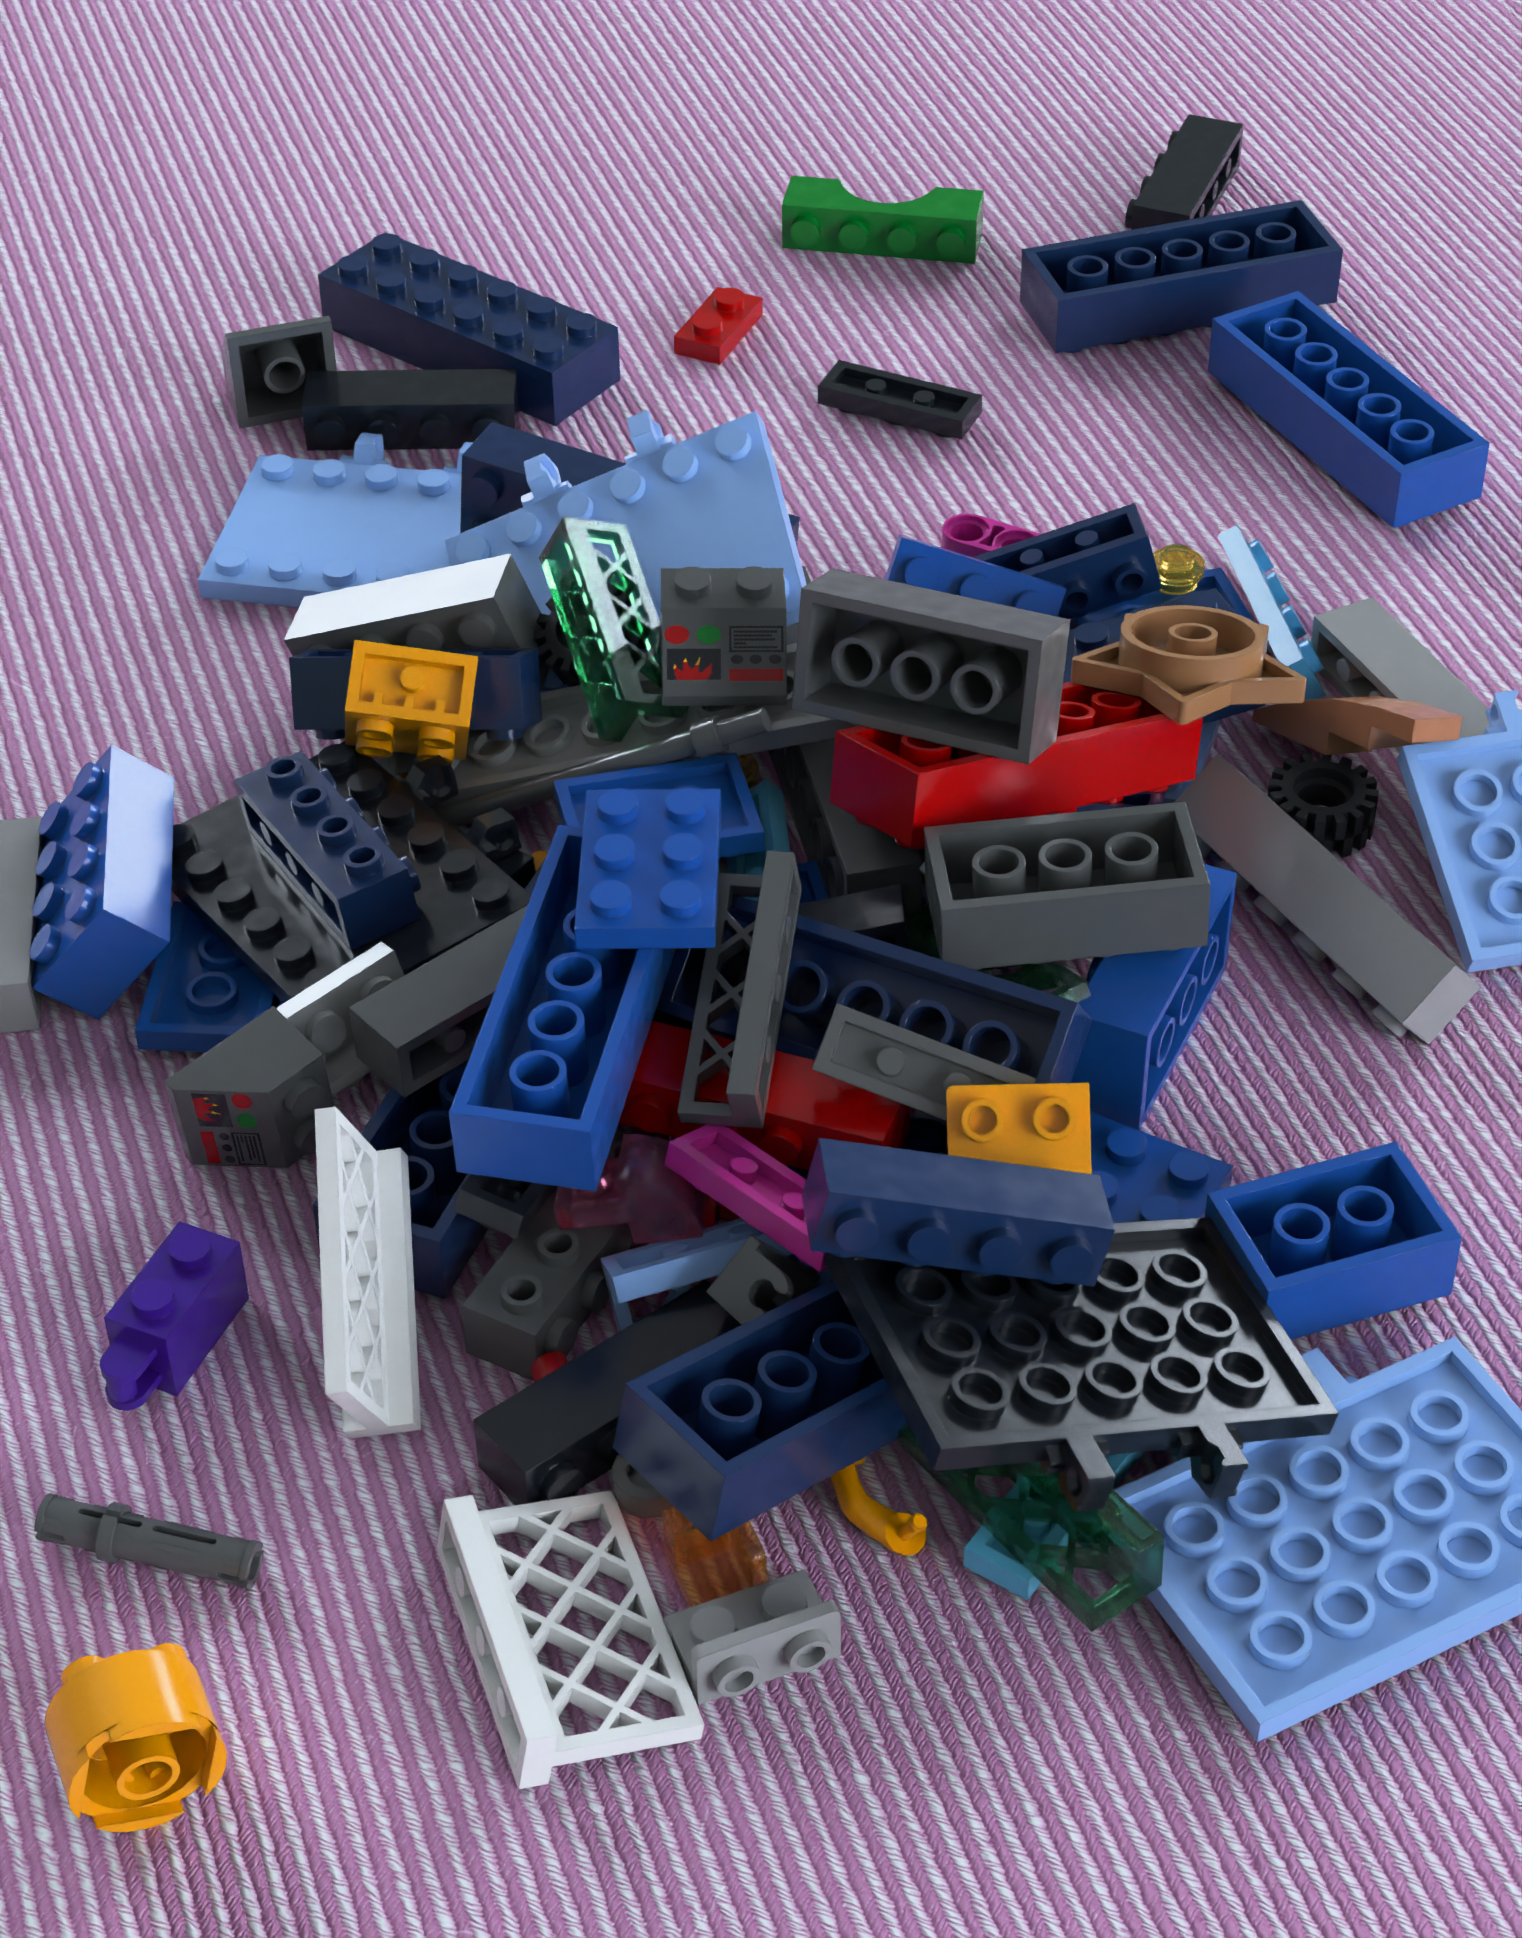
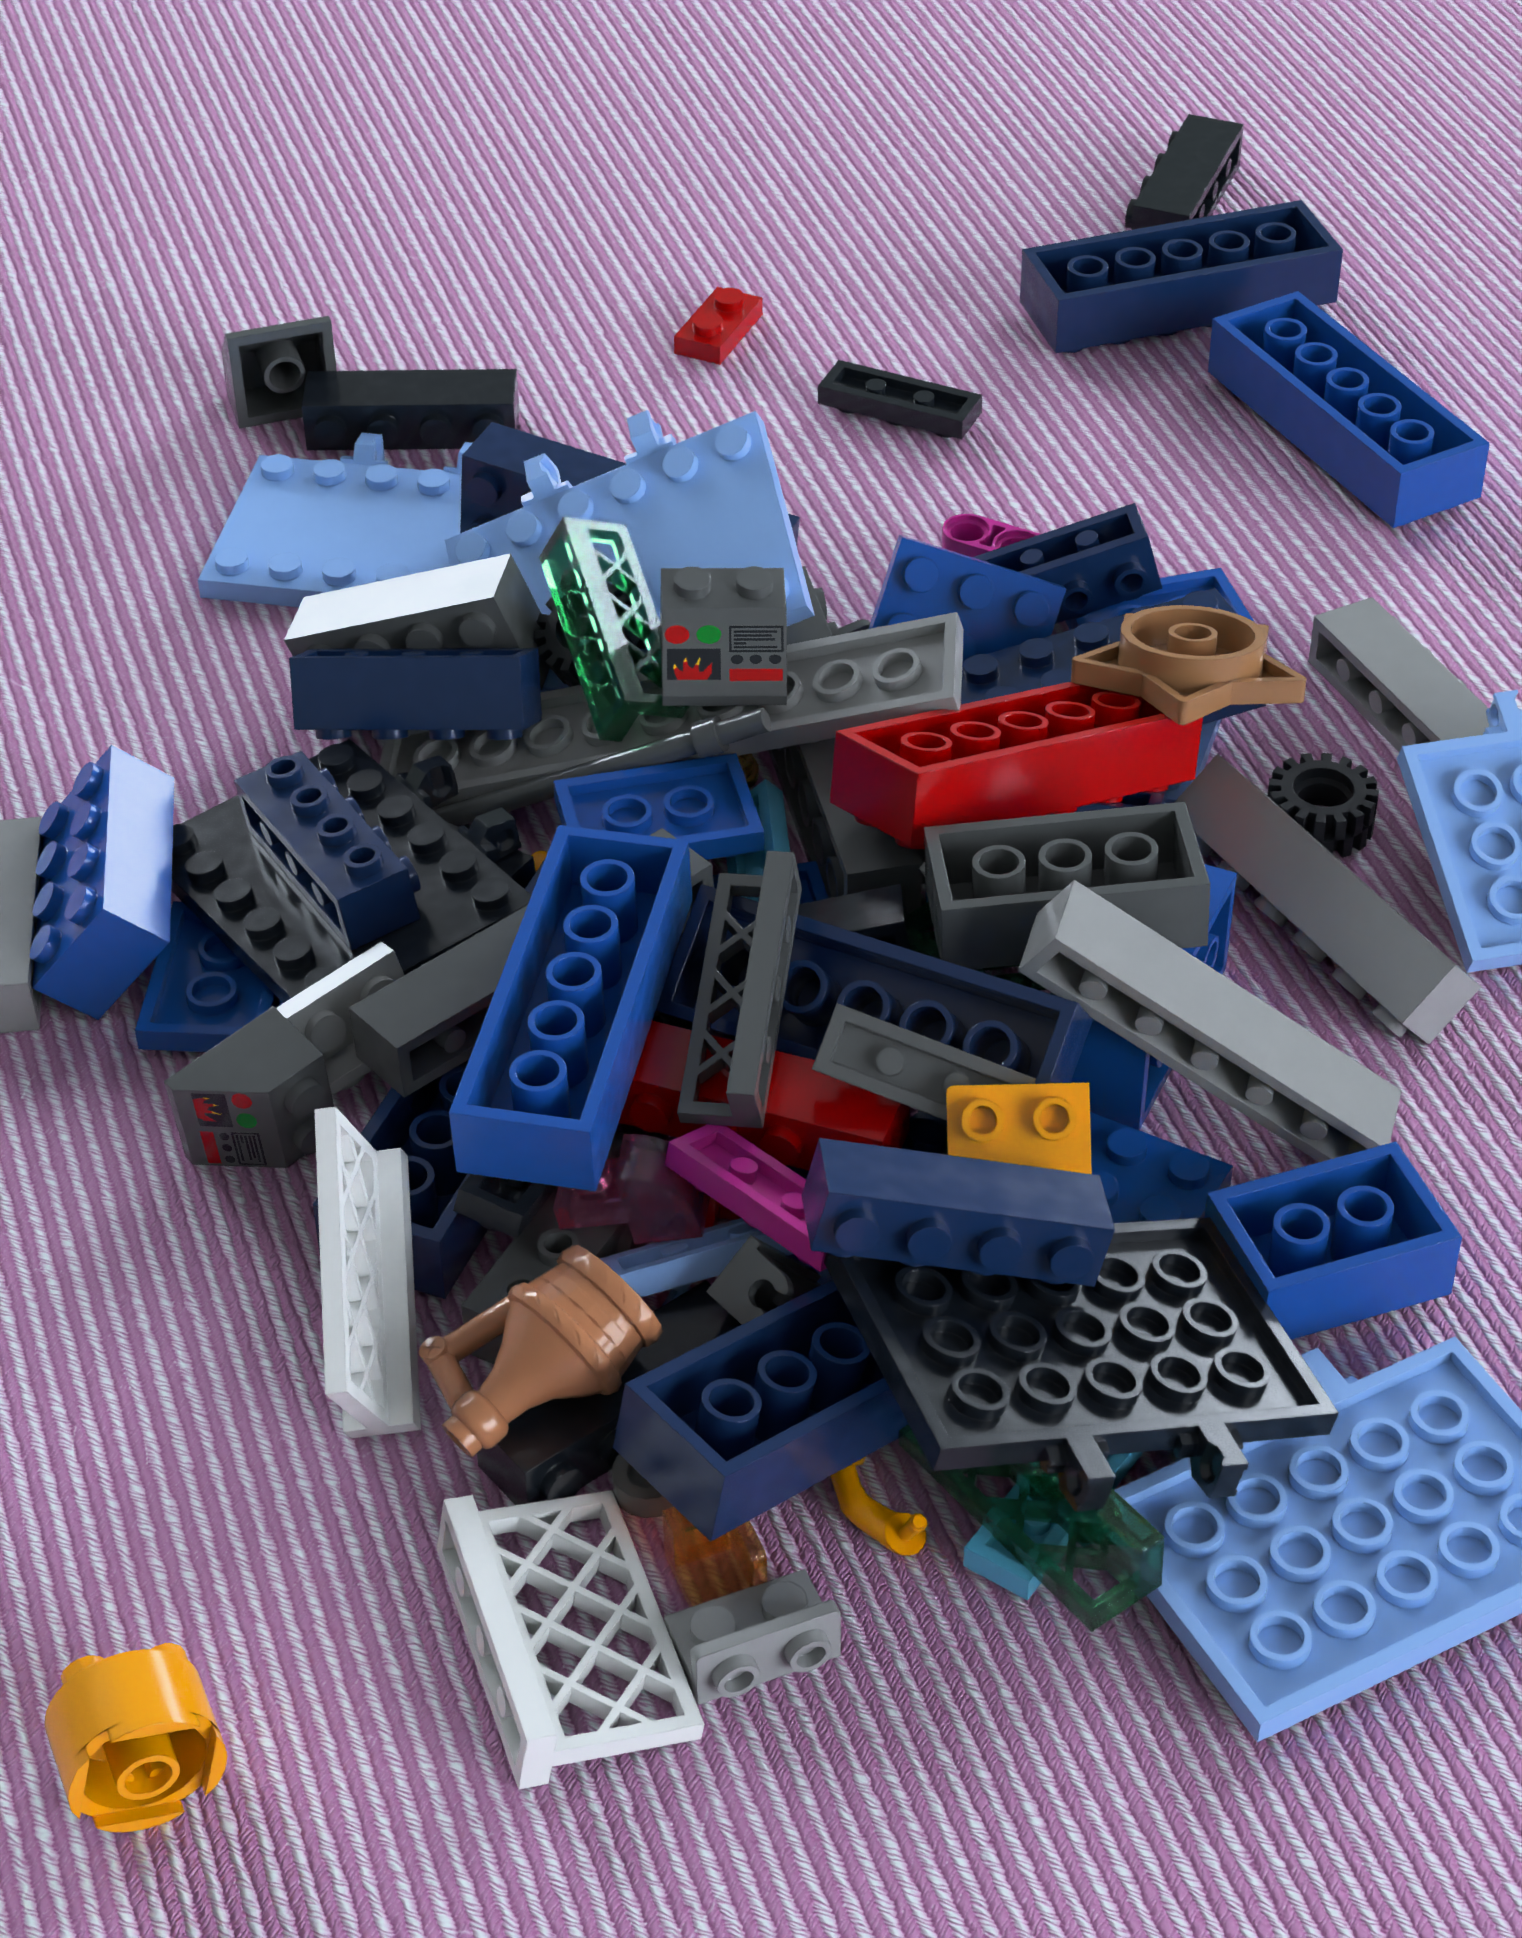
(121, 1534): dark grey pin -> none
(172, 1315): dark purple brick -> none
(409, 701): light orange bracket -> none
(461, 318): dark blue brick -> none
(561, 1339): none -> nougat piece
(649, 869): blue plate -> none
(930, 665): dark grey brick -> none
(935, 227): green arch -> none
(1179, 568): clear yellow plate -> none
(1207, 1027): none -> light grey brick
(1266, 598): plate -> none
(1359, 723): nougat slope -> none

